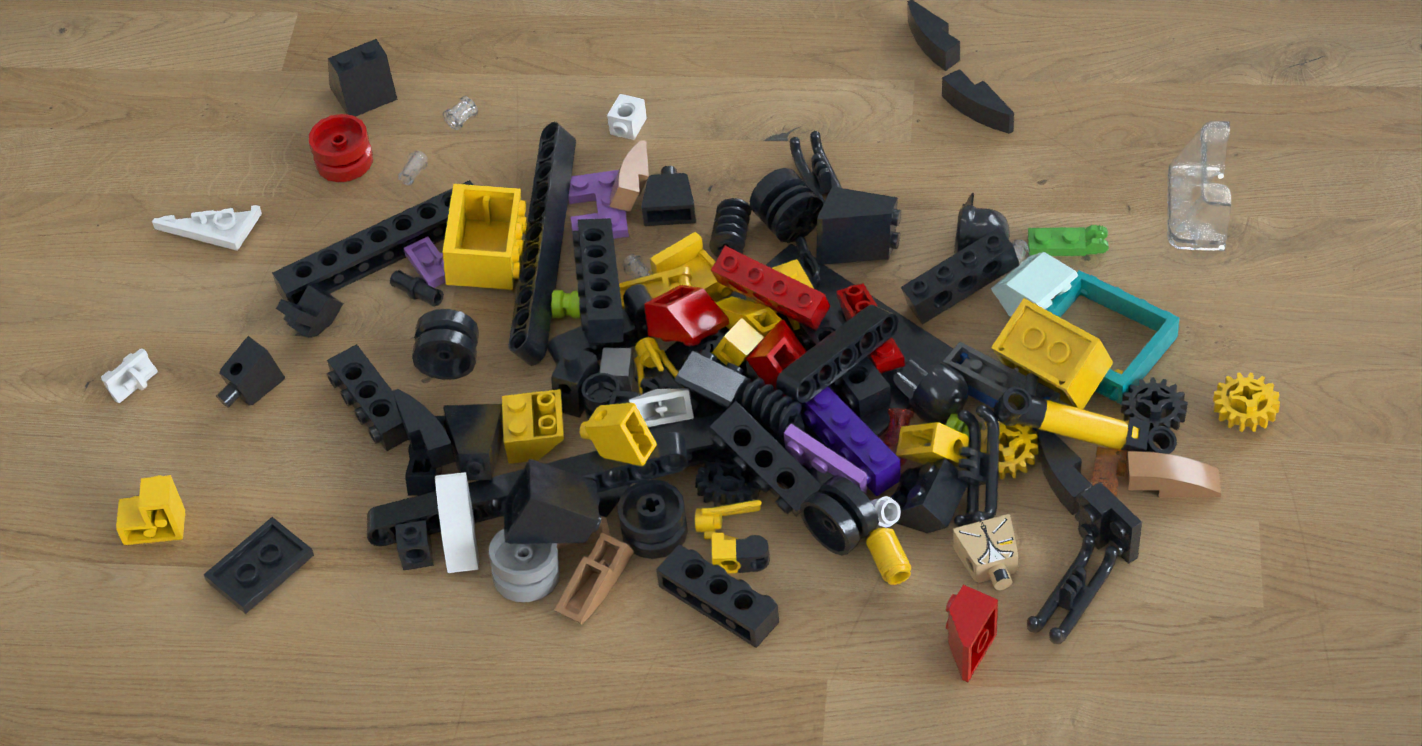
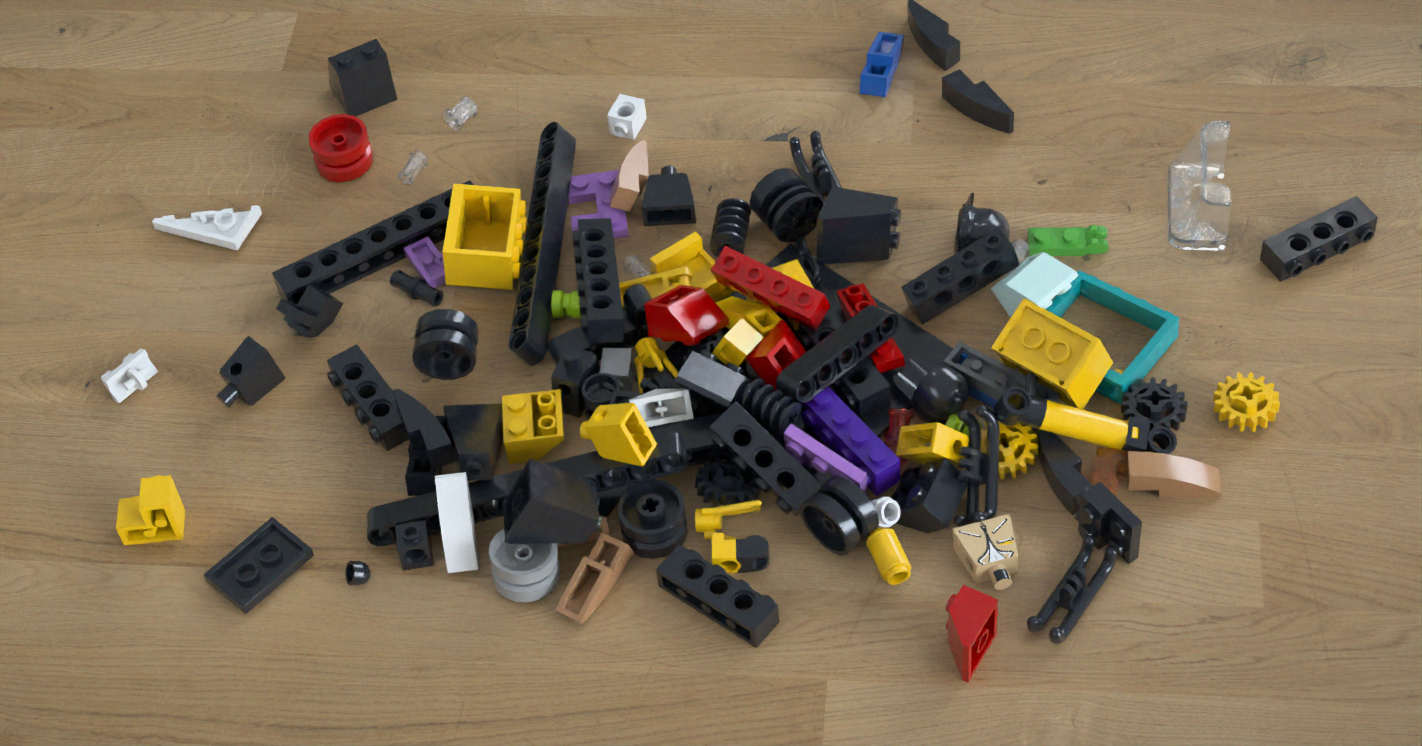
(357, 573): none -> black hinge
(881, 64): none -> blue slope
(1318, 238): none -> black brick

